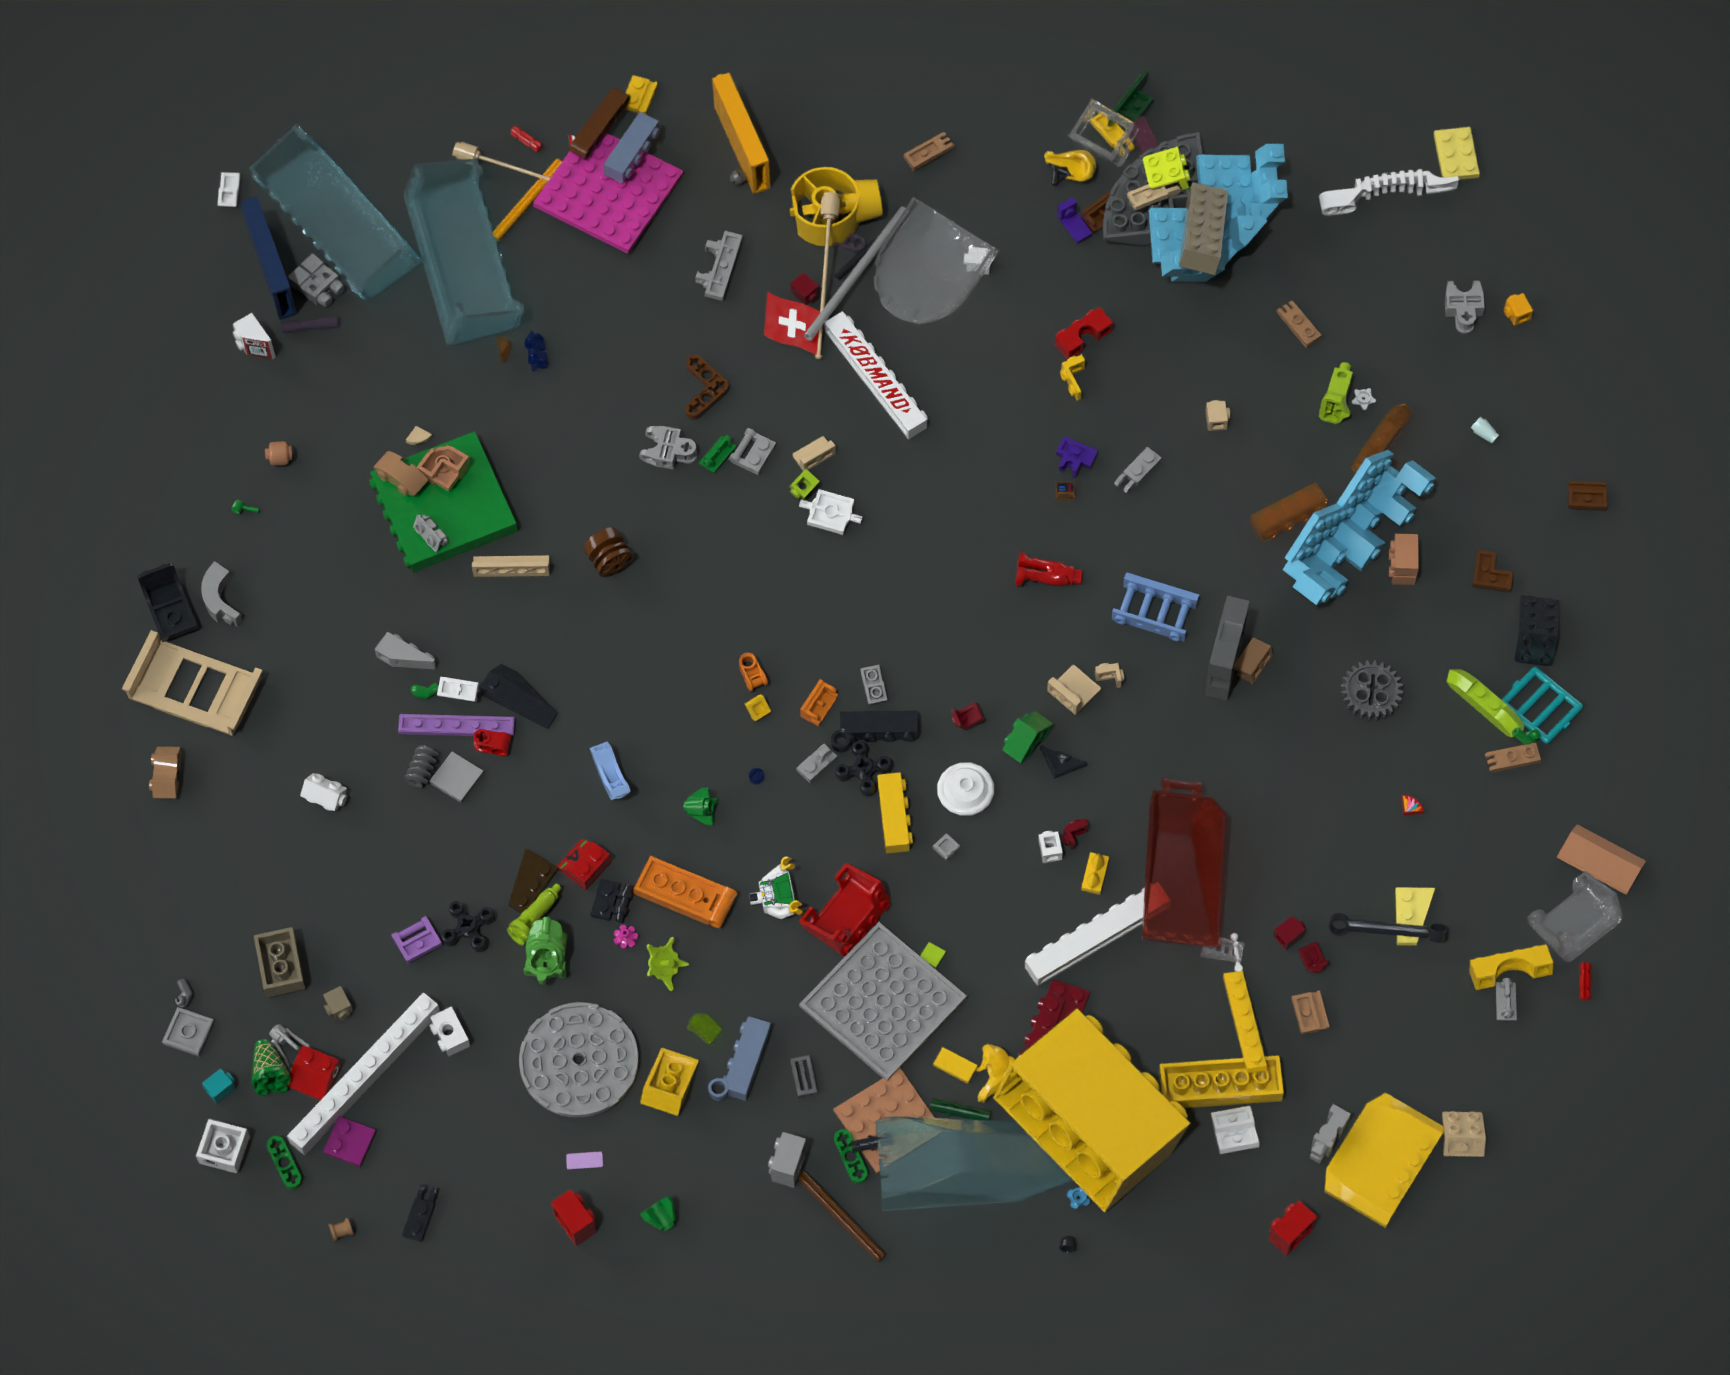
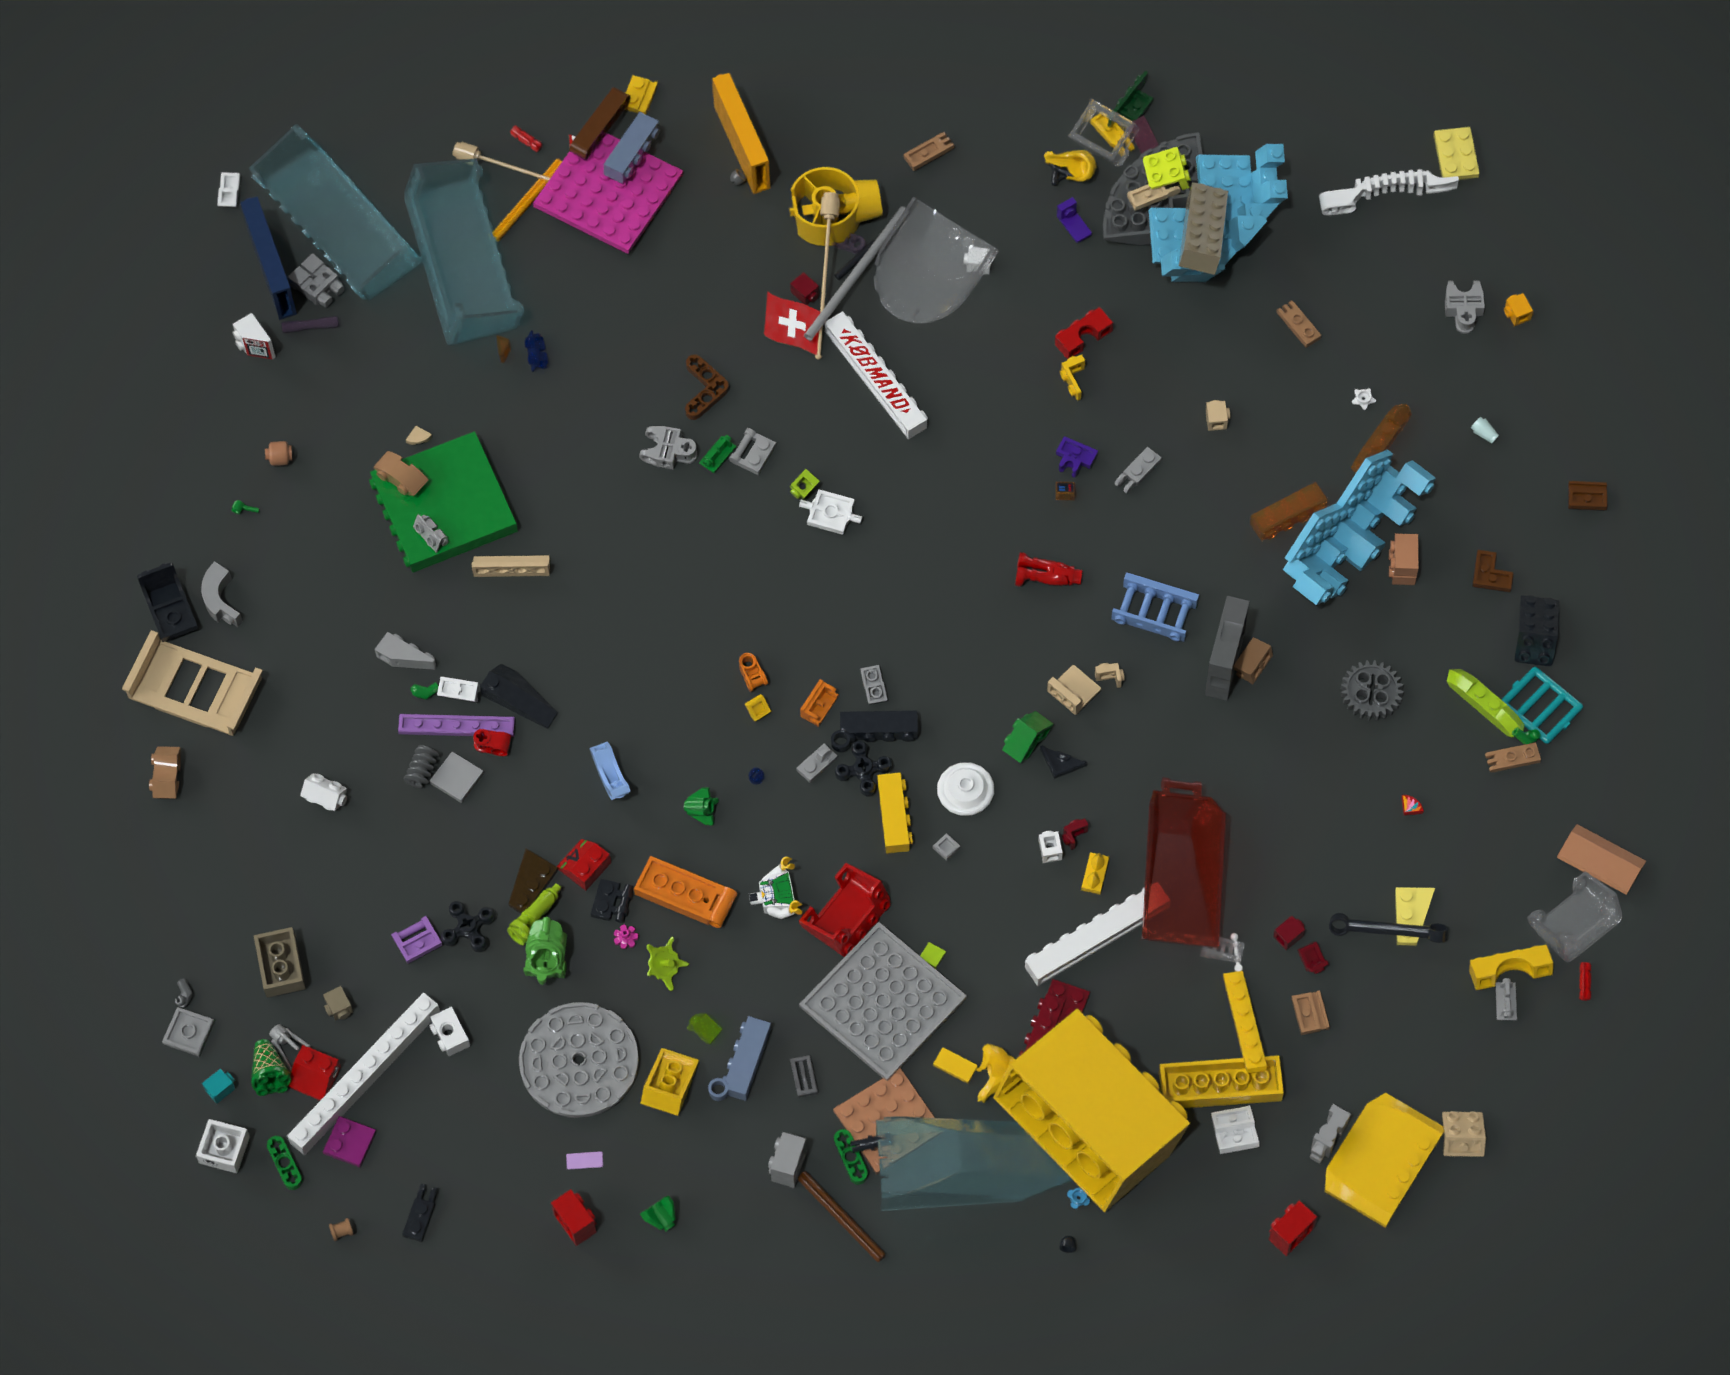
(444, 466): nougat brick -> none
(608, 552): reddish brown wheel -> none
(725, 253): light grey hinge -> none
(814, 453): tan panel -> none
(951, 1108): dark green pin -> none
(967, 716): dark red bracket -> none
(1094, 214): reddish brown hinge -> none
(1334, 404): lime piece -> none

